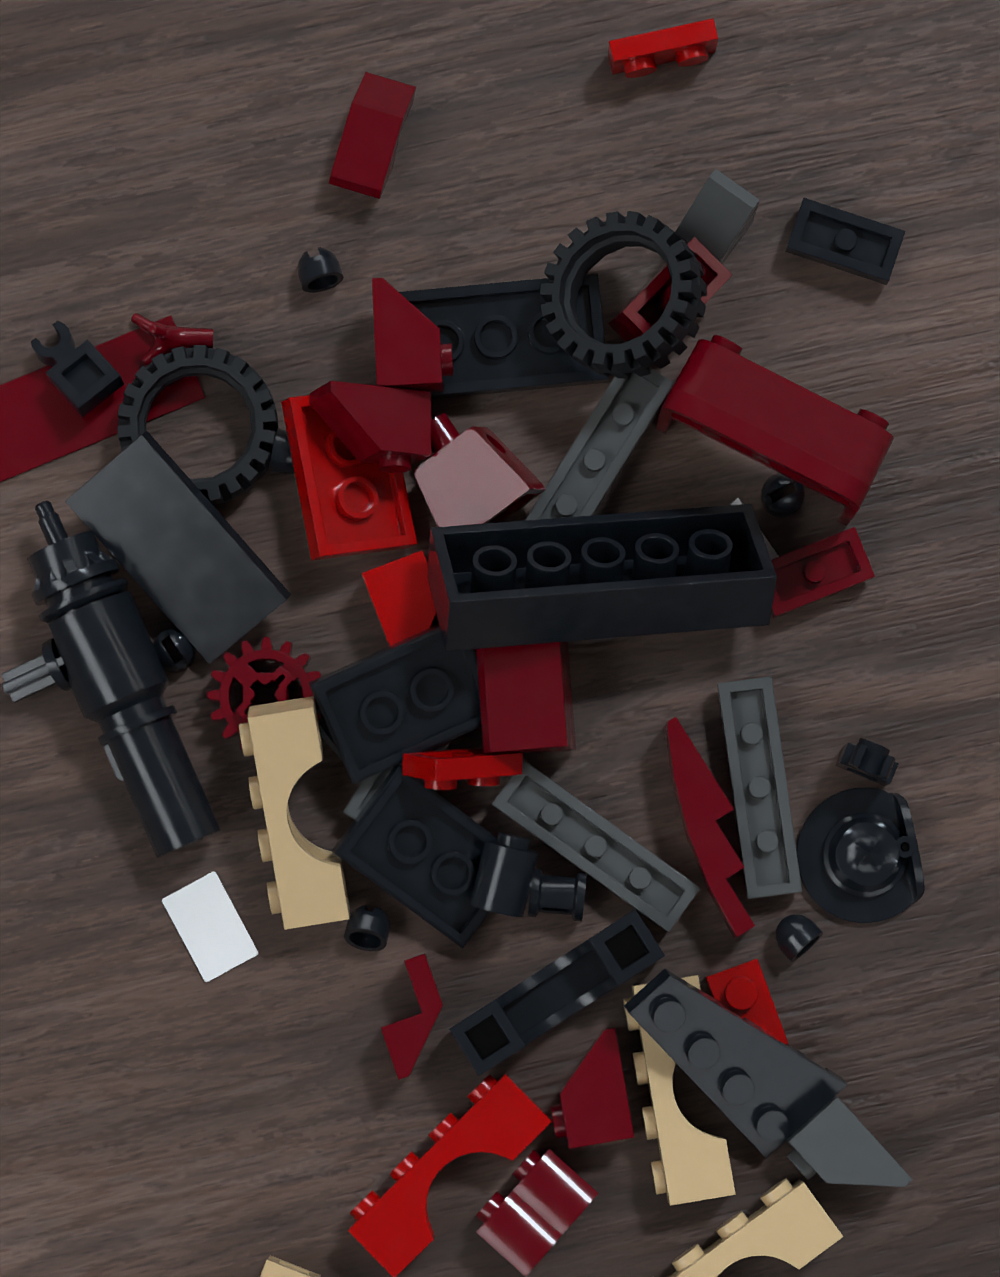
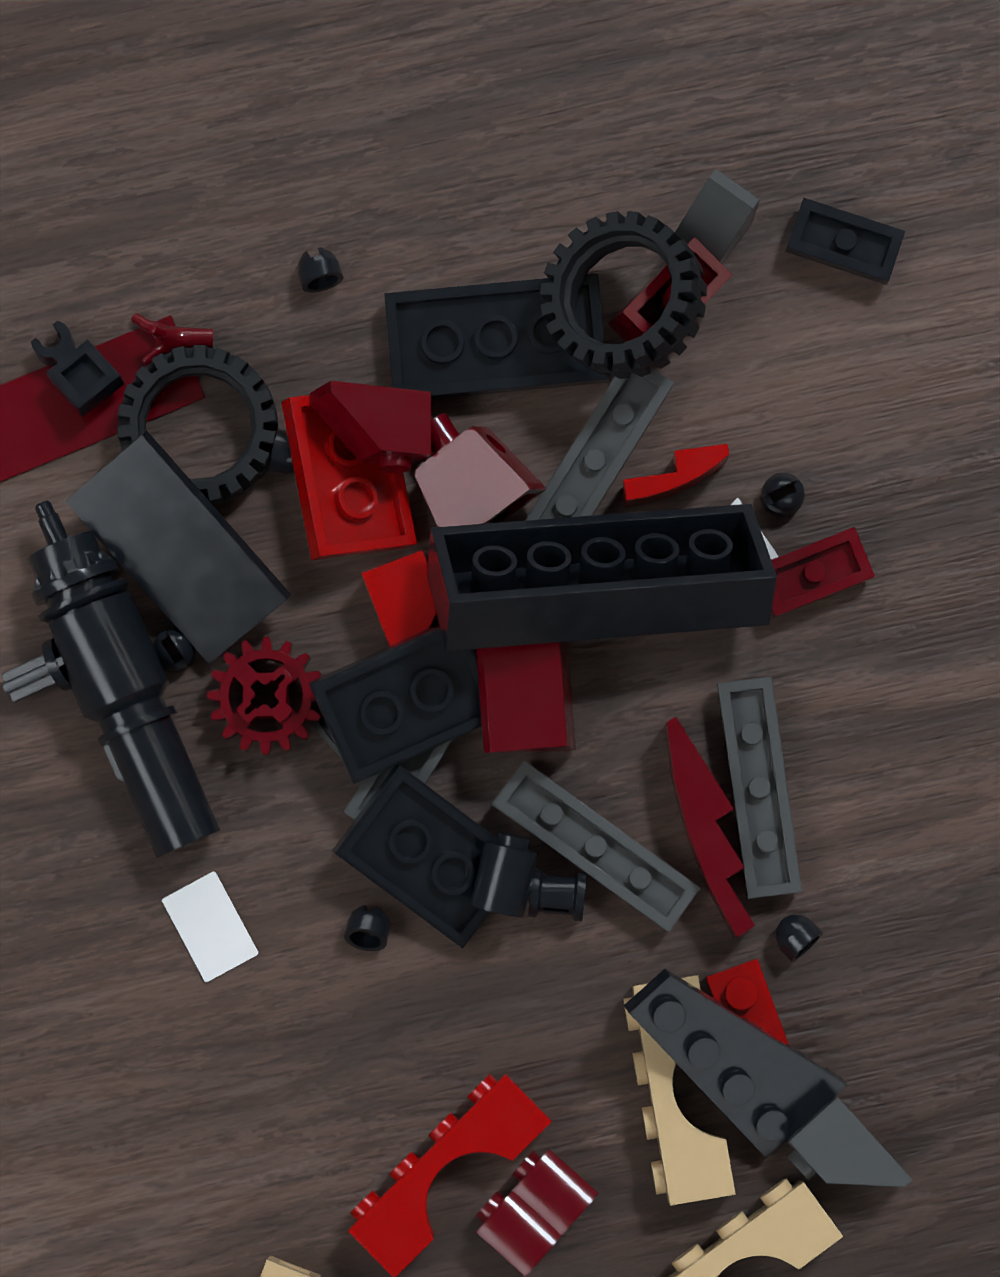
(308, 878): tan arch -> none
(372, 135): dark red slope -> none
(407, 343): dark red slope -> none
(408, 1036): dark red slope -> none
(445, 767): red plate -> none
(556, 992): black arch -> none
(595, 1098): dark red slope -> none
(641, 53): red plate -> none
(689, 469): none -> red slope
(778, 423): dark red windscreen -> none
(861, 855): black hat -> none
(868, 761): black plate -> none

